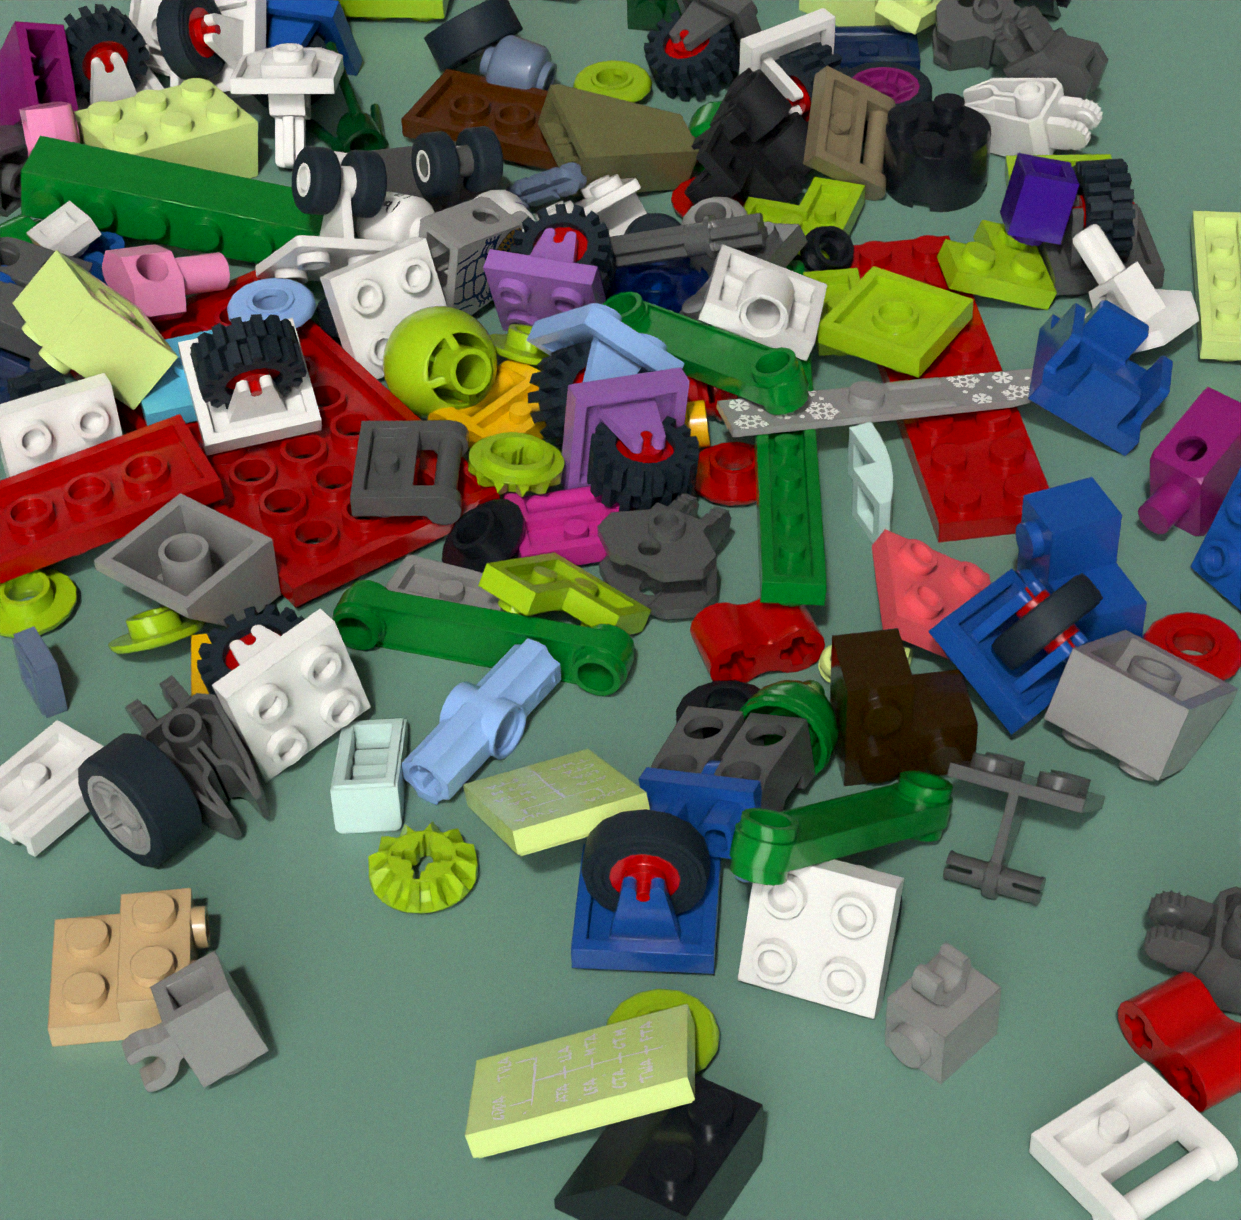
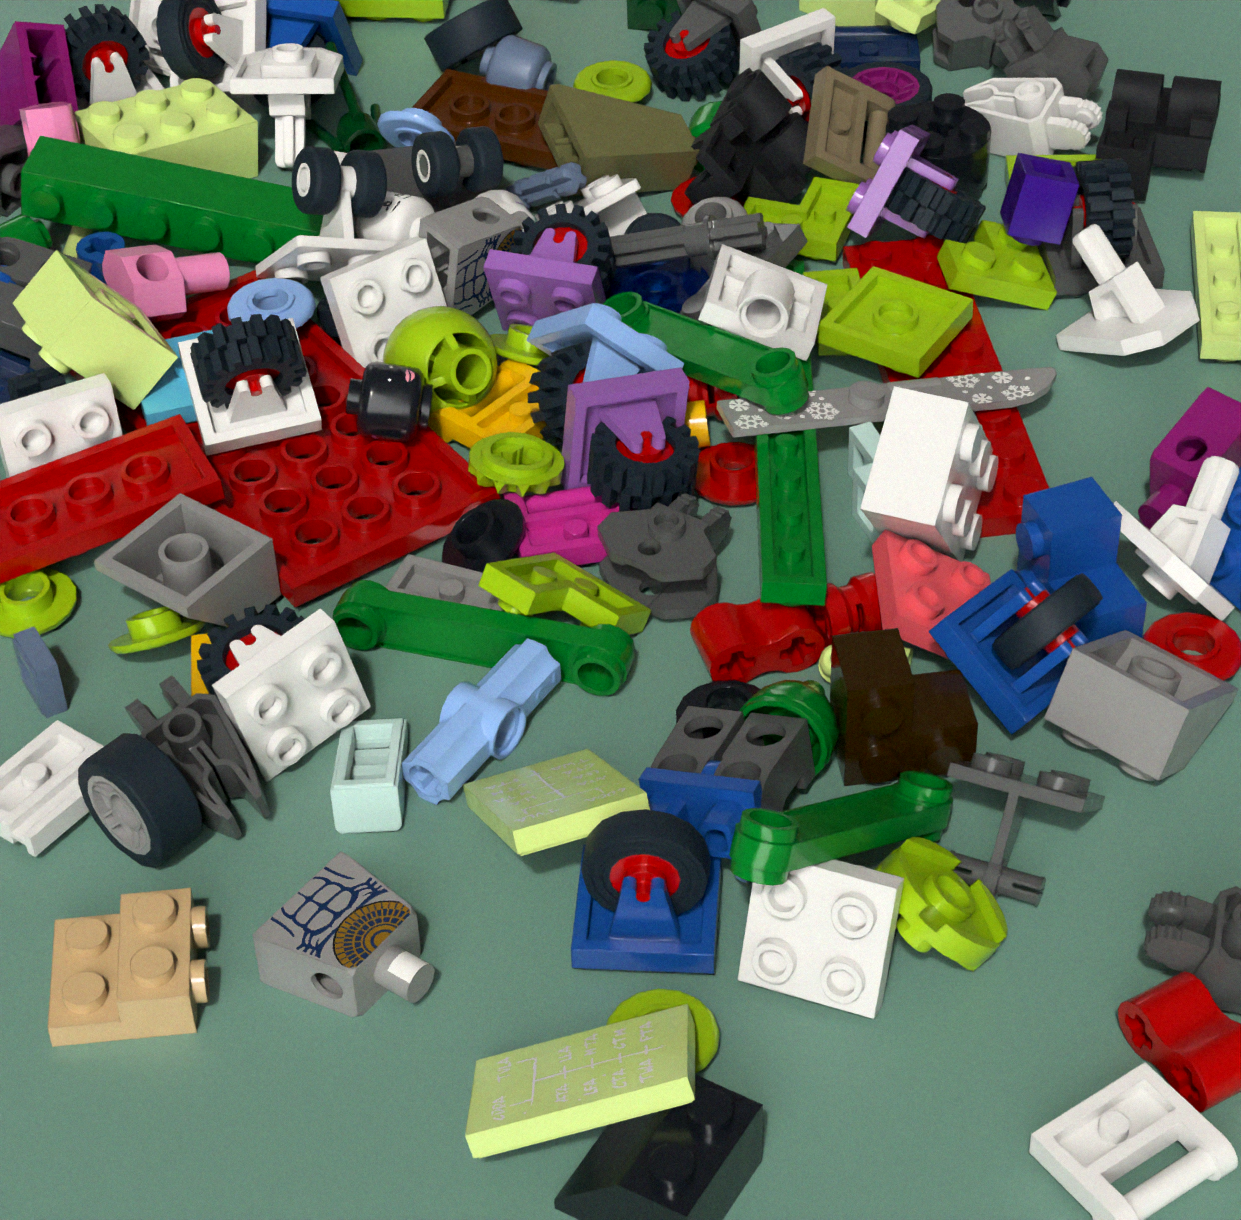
(65, 230): white plate -> none
(201, 1021): light grey brick -> none
(343, 942): none -> light grey torso
(389, 469): dark grey plate -> none
(390, 401): none -> black head
(404, 126): none -> light blue piece
(442, 882): lime gear -> none
(834, 243): black plate -> none
(849, 608): none -> red wheel
(913, 193): none -> plate
(930, 472): none -> white brick
(941, 907): none -> lime plate
(942, 1014): light grey brick -> none
(1087, 377): blue panel -> none
(1159, 124): none -> black plate
(1188, 539): none -> white piece

